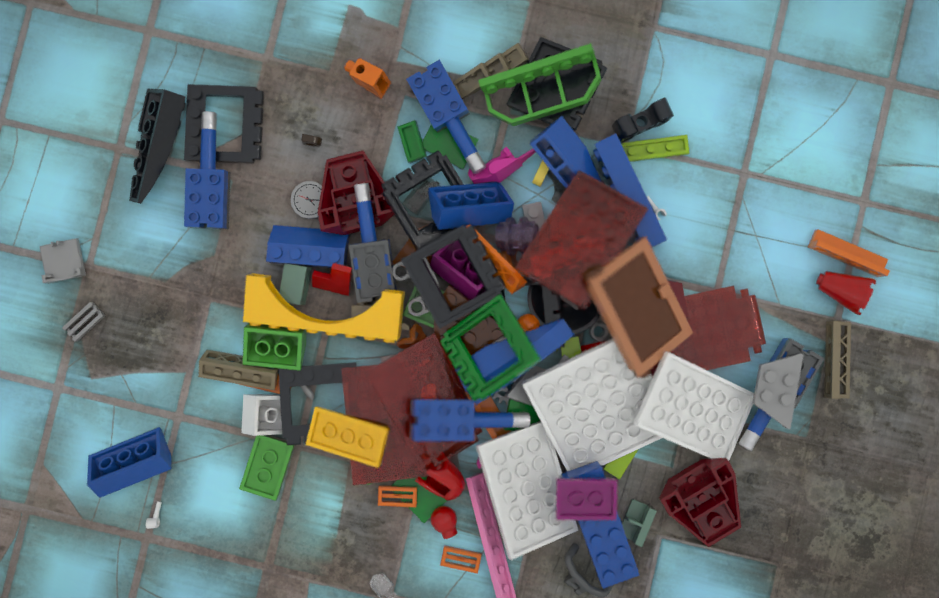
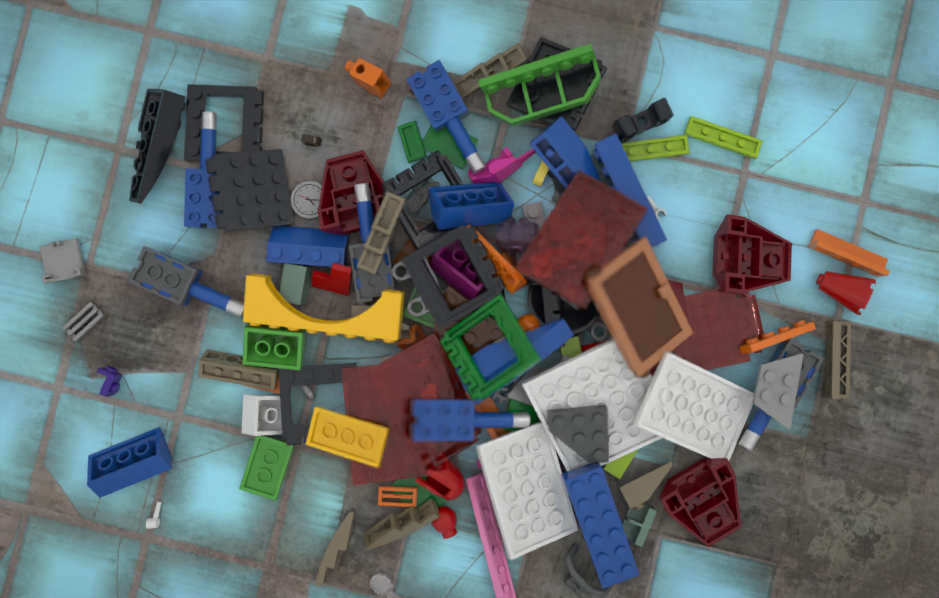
(111, 383): none -> dark purple bracket
(178, 282): none -> dark grey piece
(250, 190): none -> black hinge
(339, 542): none -> dark tan slope
(381, 233): none -> dark tan slope
(396, 527): none -> dark tan slope
(463, 552): orange tile -> none
(582, 431): none -> dark grey plate
(586, 499): magenta plate -> none
(642, 488): none -> dark tan slope
(723, 137): none -> lime tile
(749, 256): none -> dark red wedge
(770, 338): none -> orange plate

